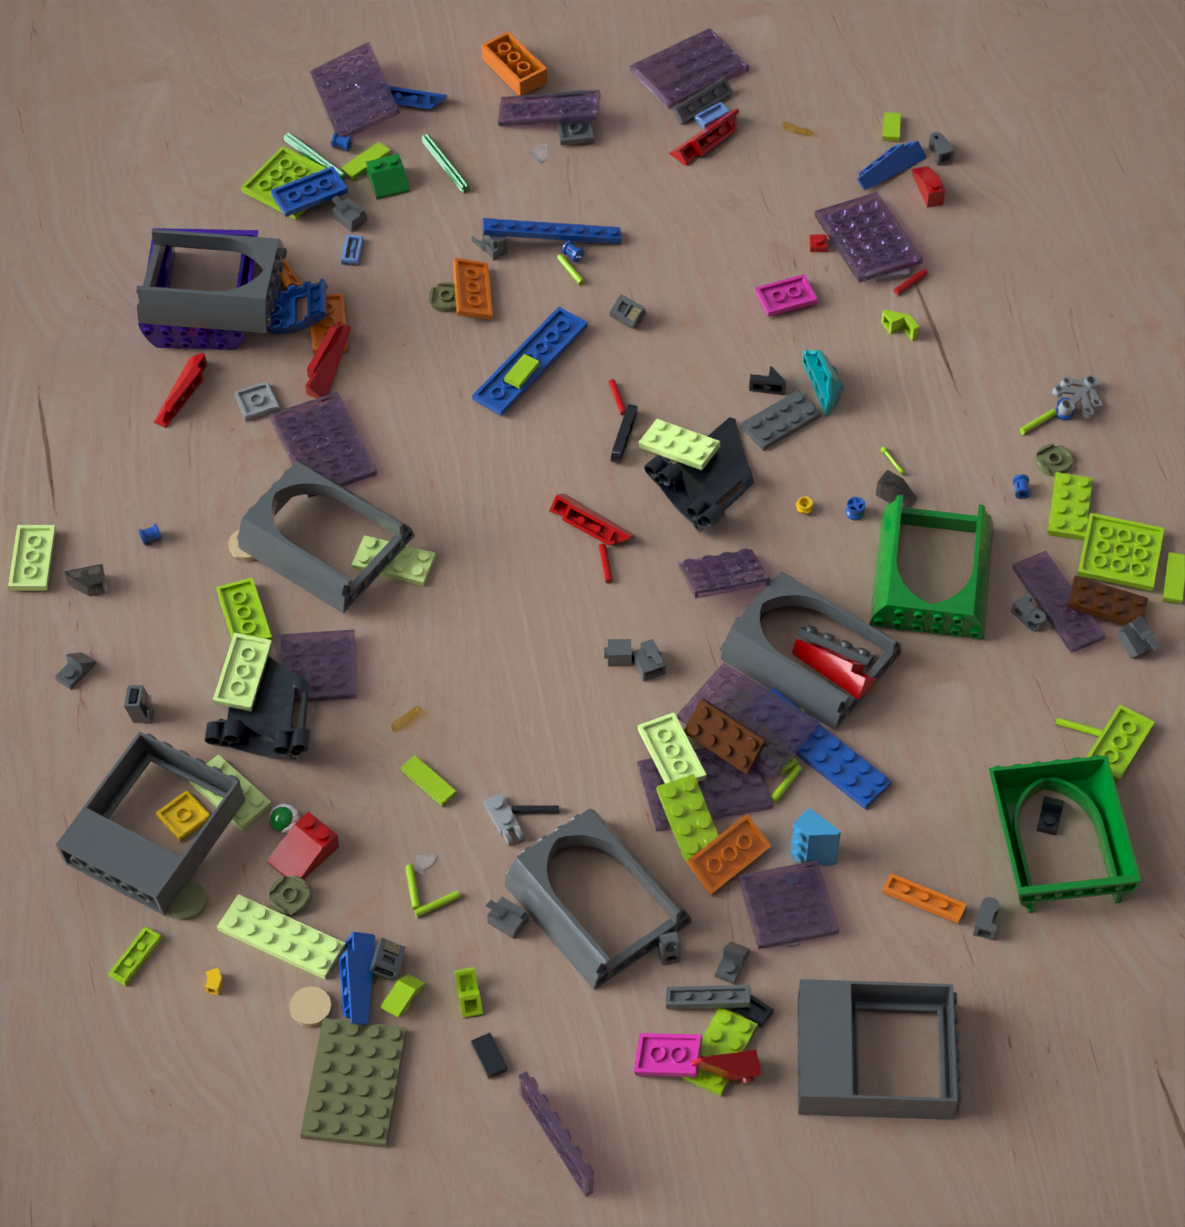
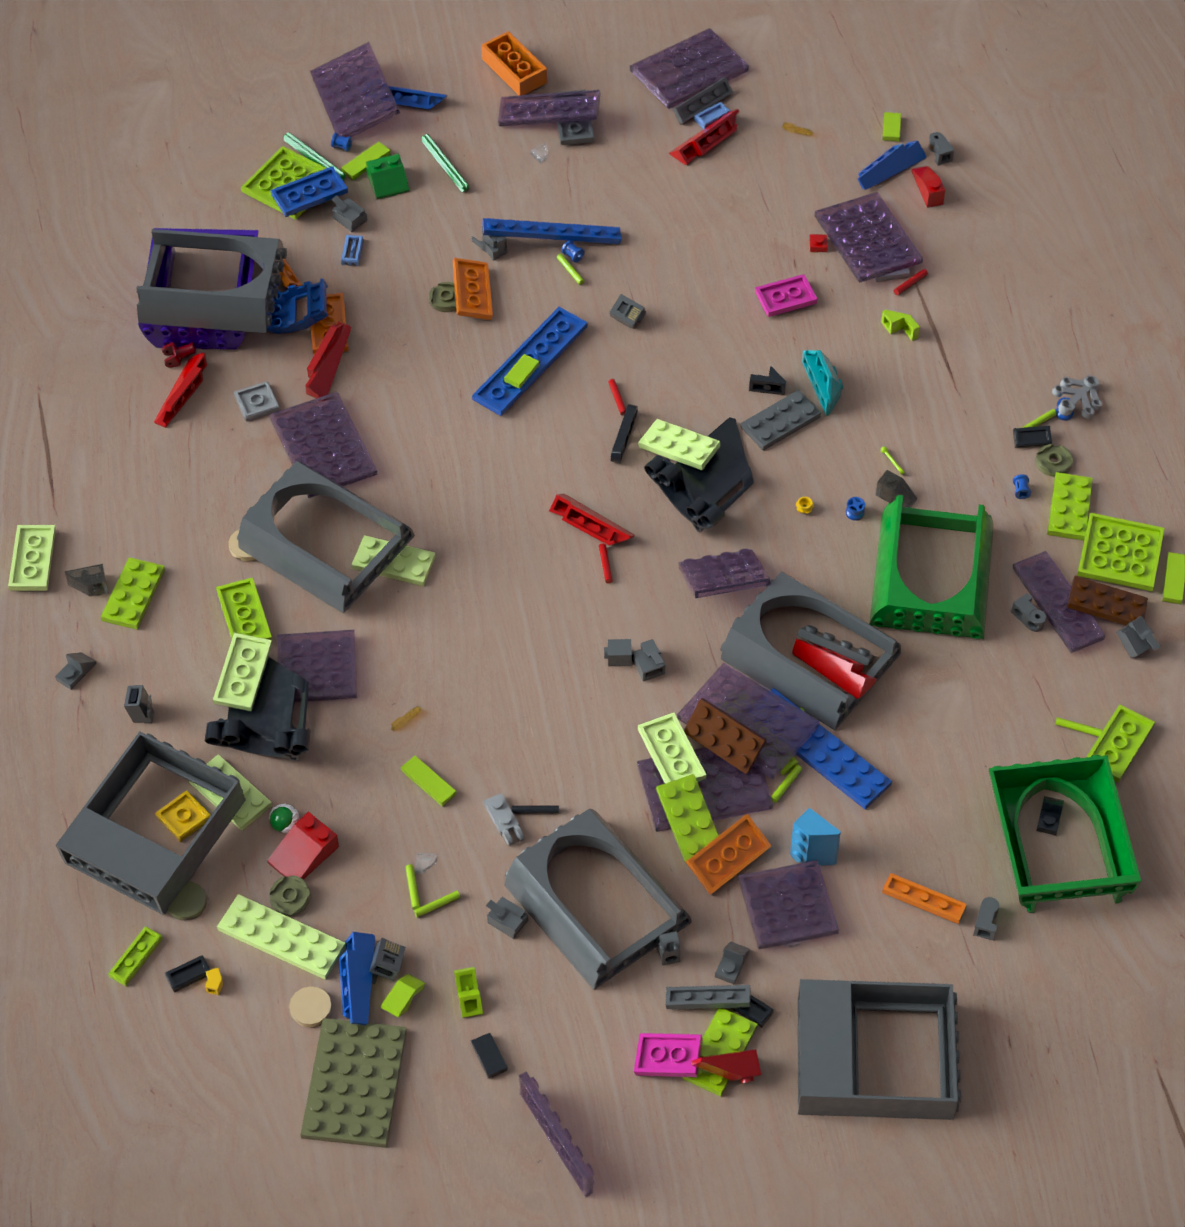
(132, 593): none -> lime plate
(150, 534): blue bush -> none
(177, 353): none -> dark red piece
(187, 973): none -> black tile
(1032, 436): none -> black tile

